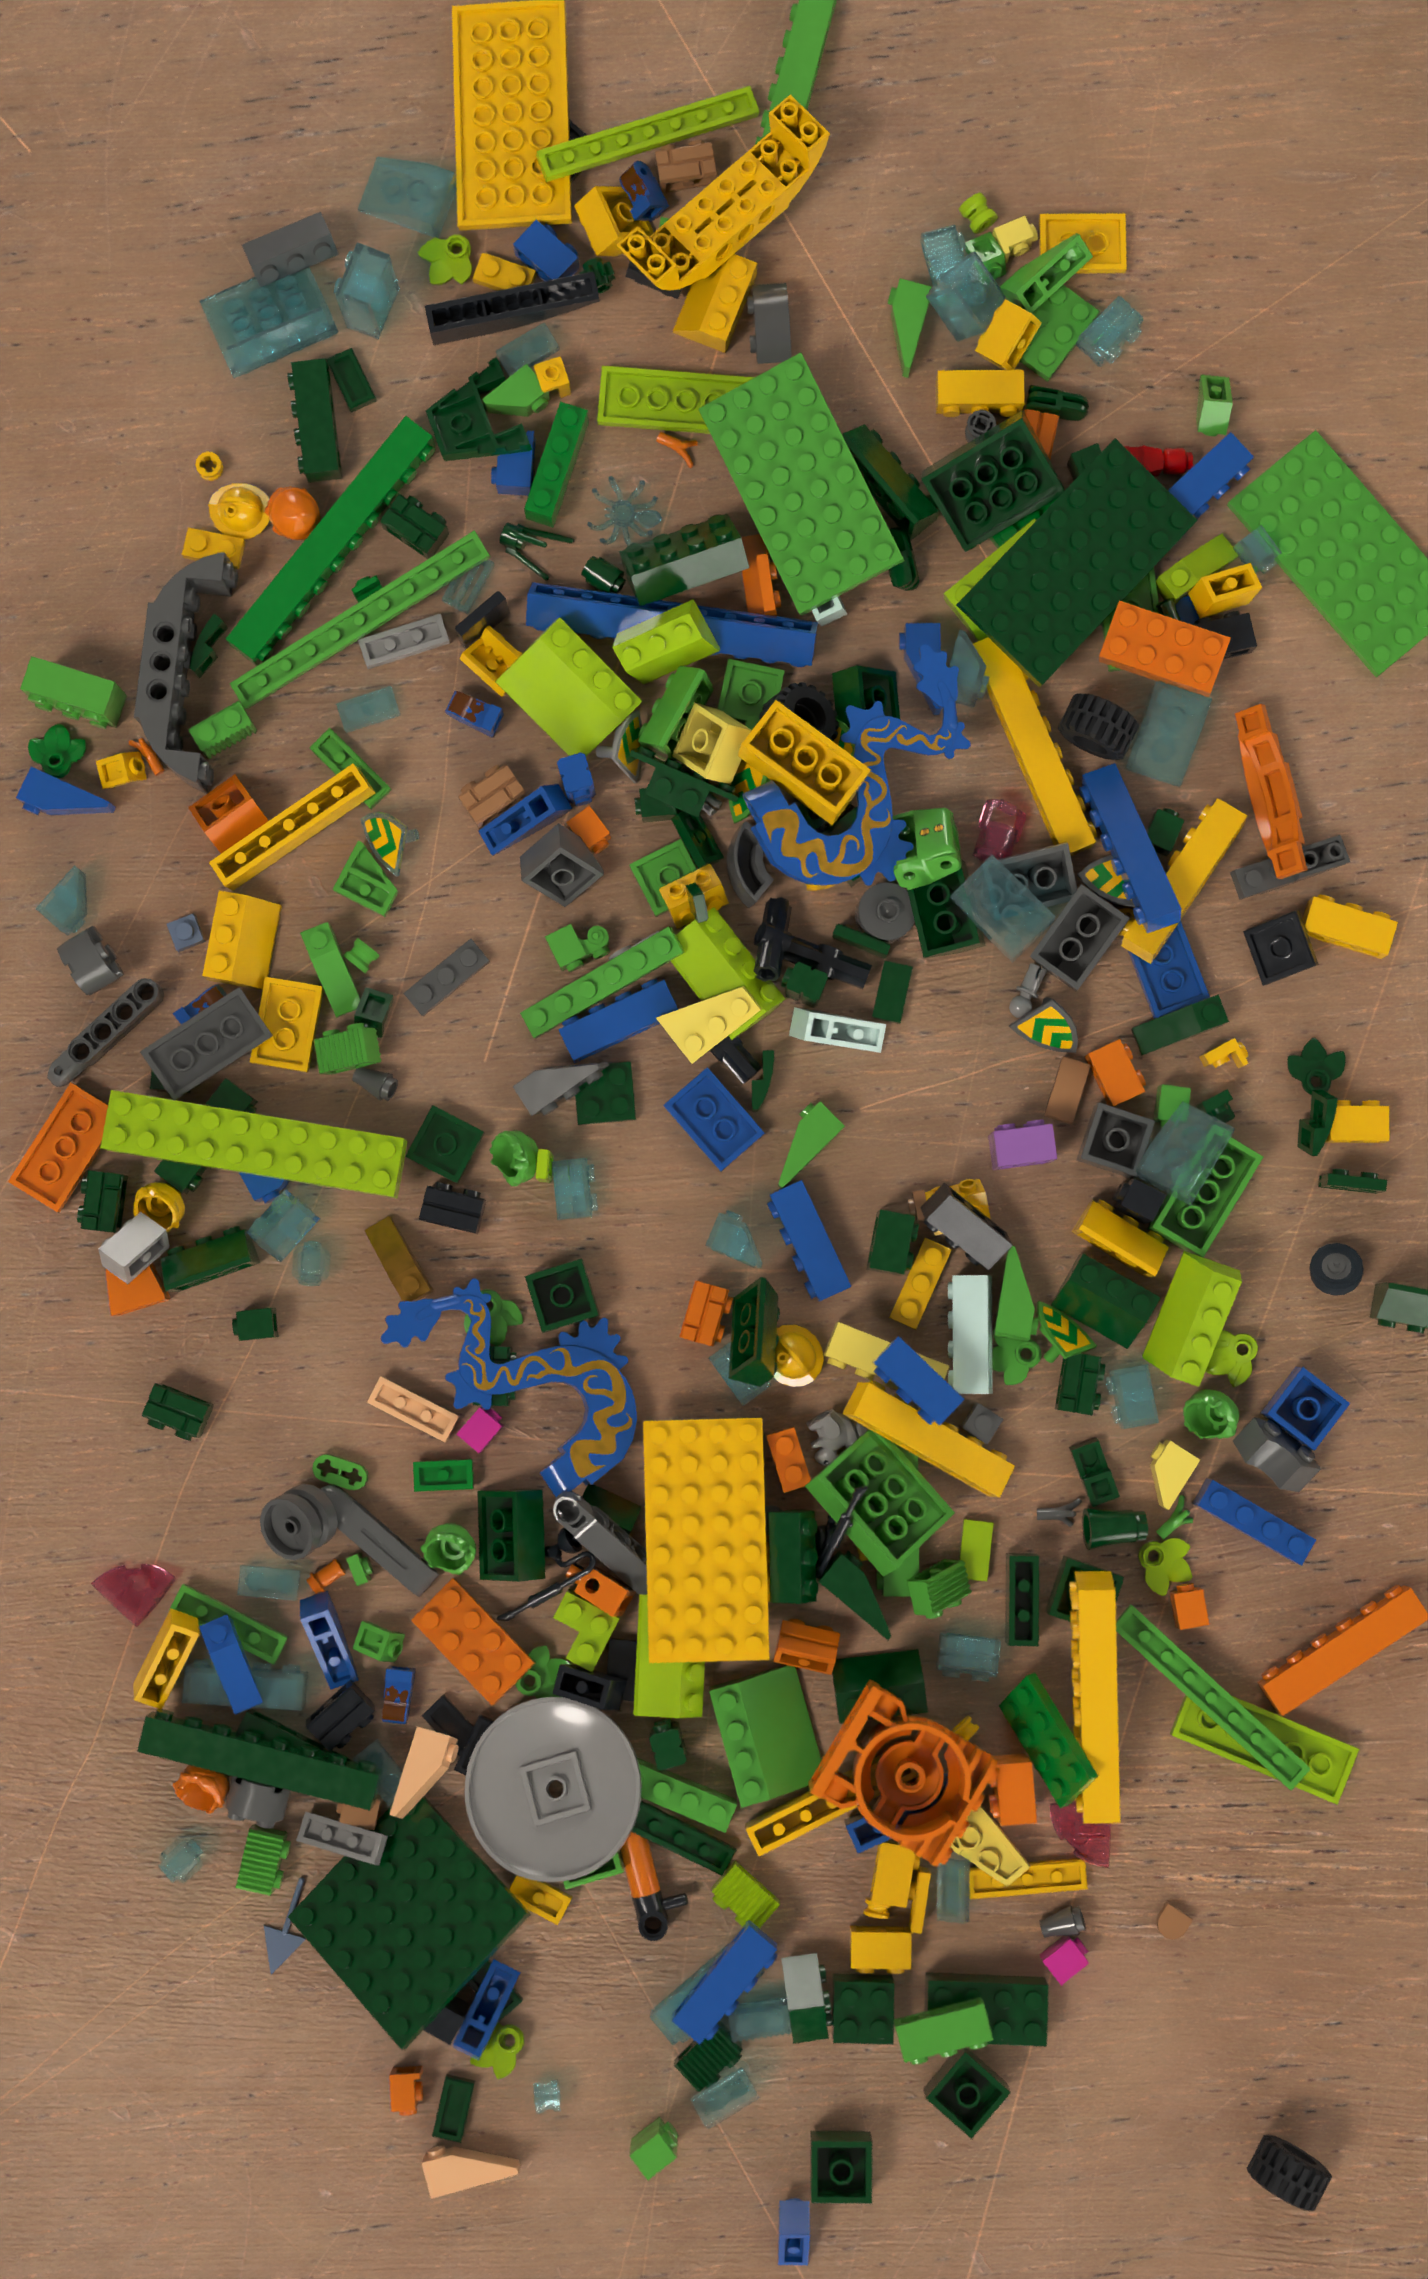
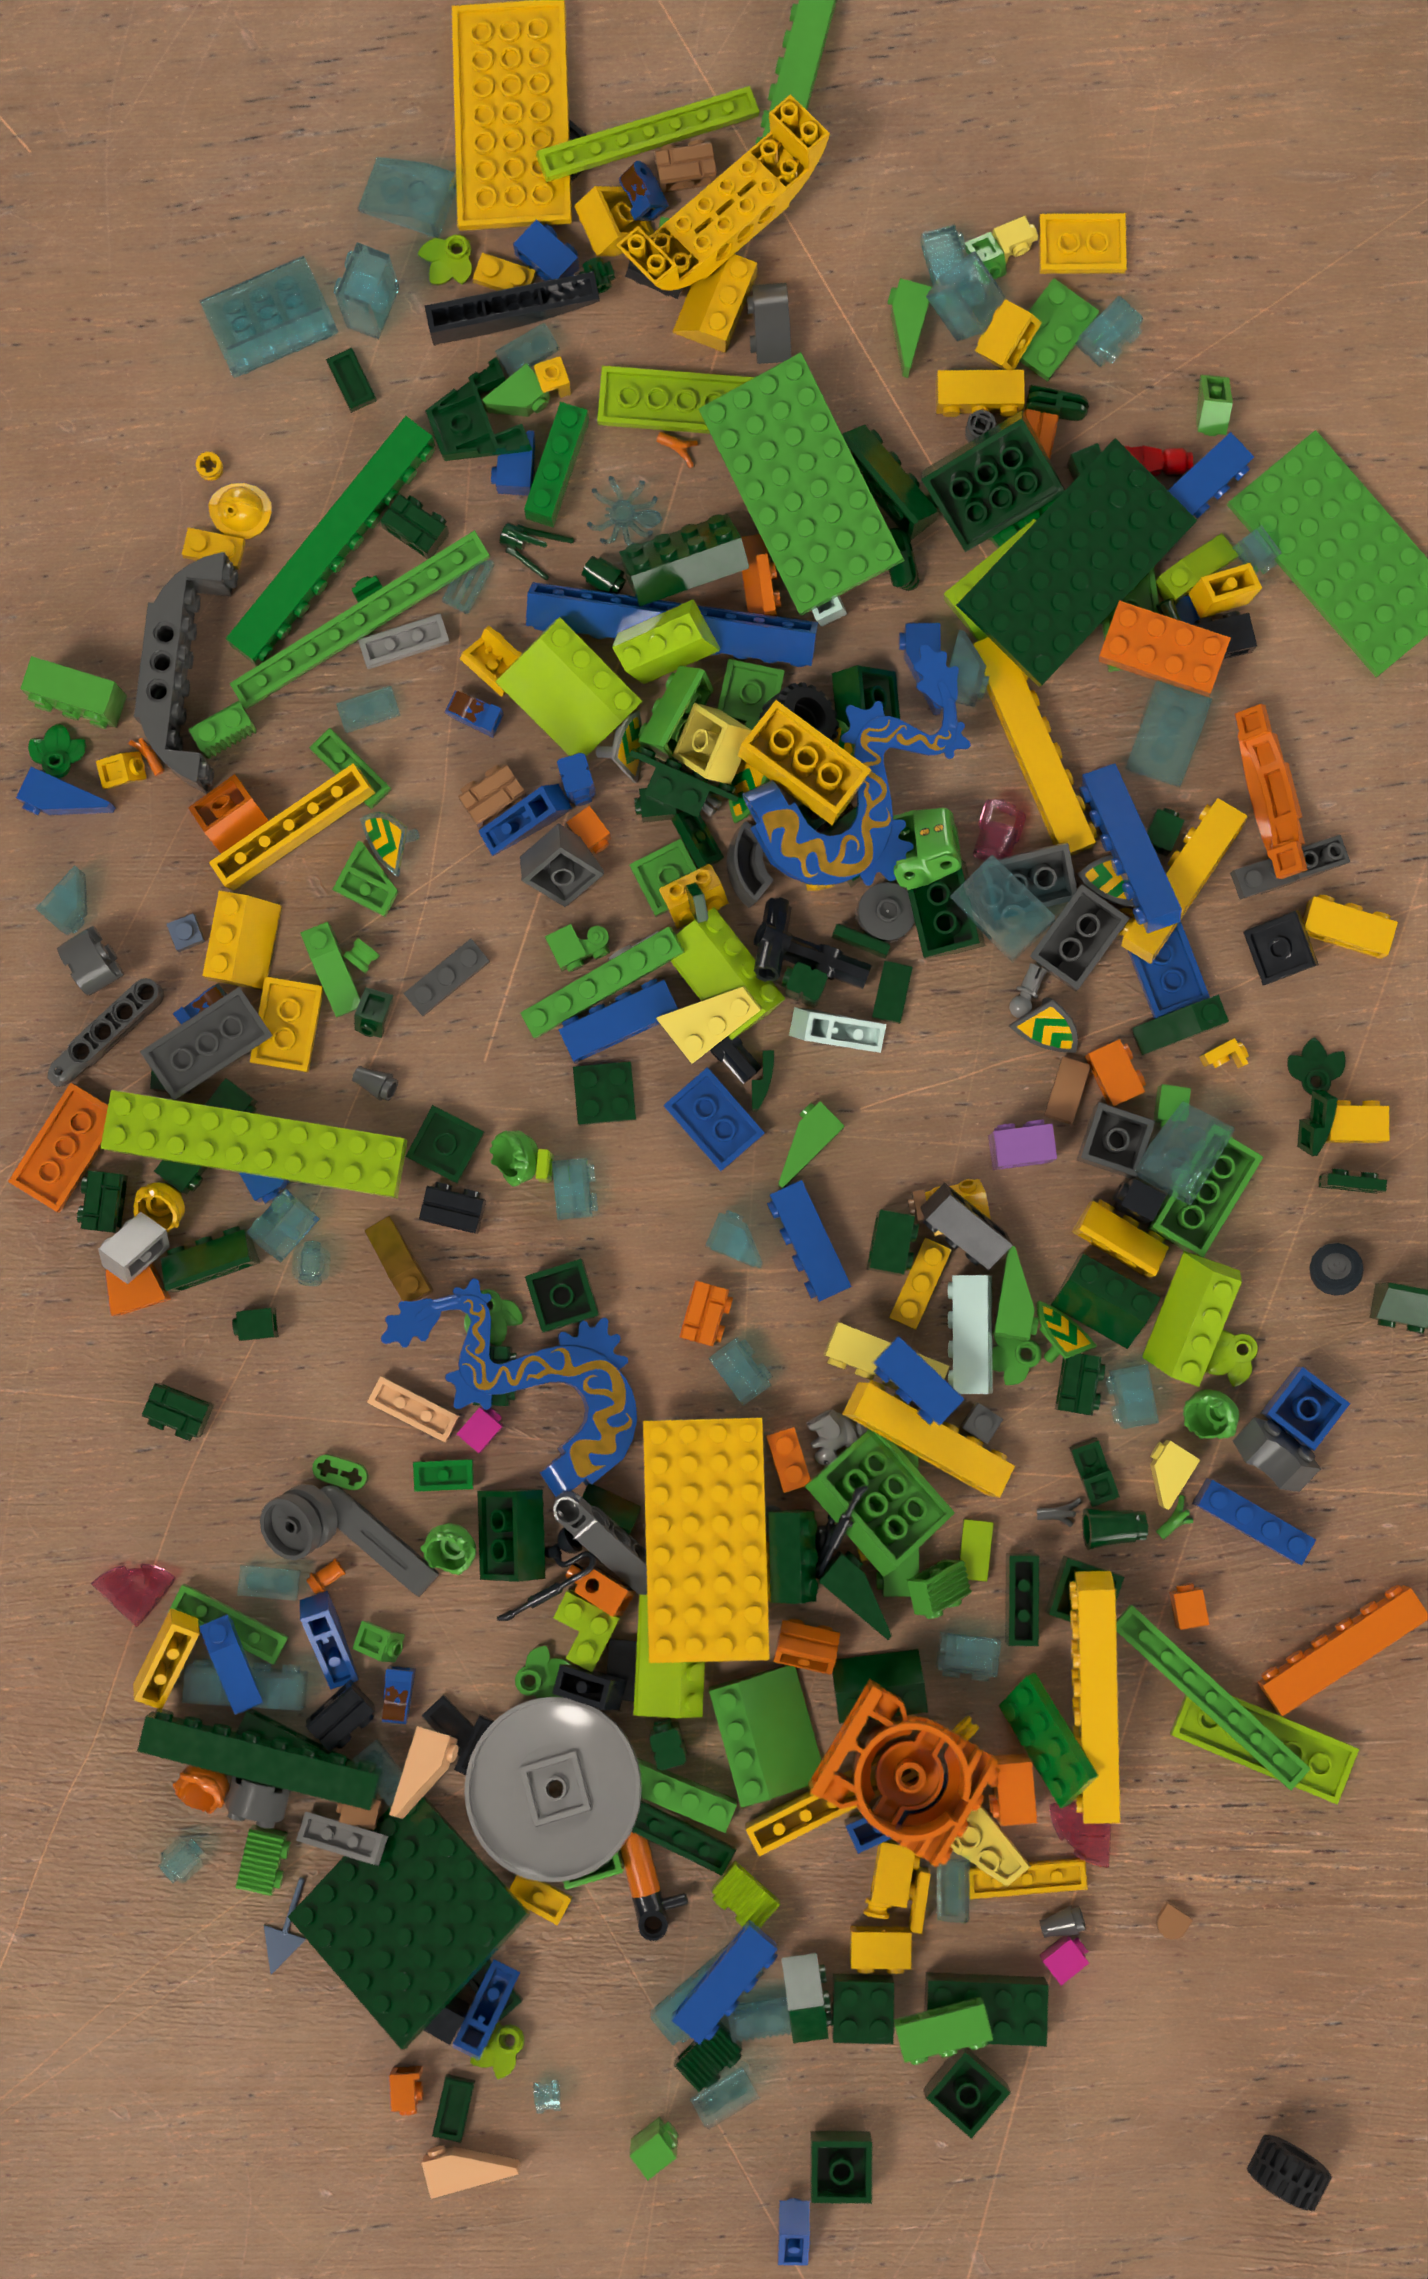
(203, 654): dark green slope -> none
(290, 249): dark grey brick -> none
(293, 512): orange hair -> none
(316, 420): dark green brick -> none
(347, 1049): bright green brick -> none
(360, 1568): bright green plate -> none
(473, 1641): orange plate -> none
(487, 614): black tile -> none
(549, 1085): dark grey slope -> none
(754, 1334): dark green slope -> none
(797, 1356): yellow helmet -> none
(978, 213): lime wheel -> none
(1046, 274): bright green slope -> none
(1098, 726): black tyre -> none
(1168, 1565): lime plate -> none
(1218, 1106): dark green bracket -> none

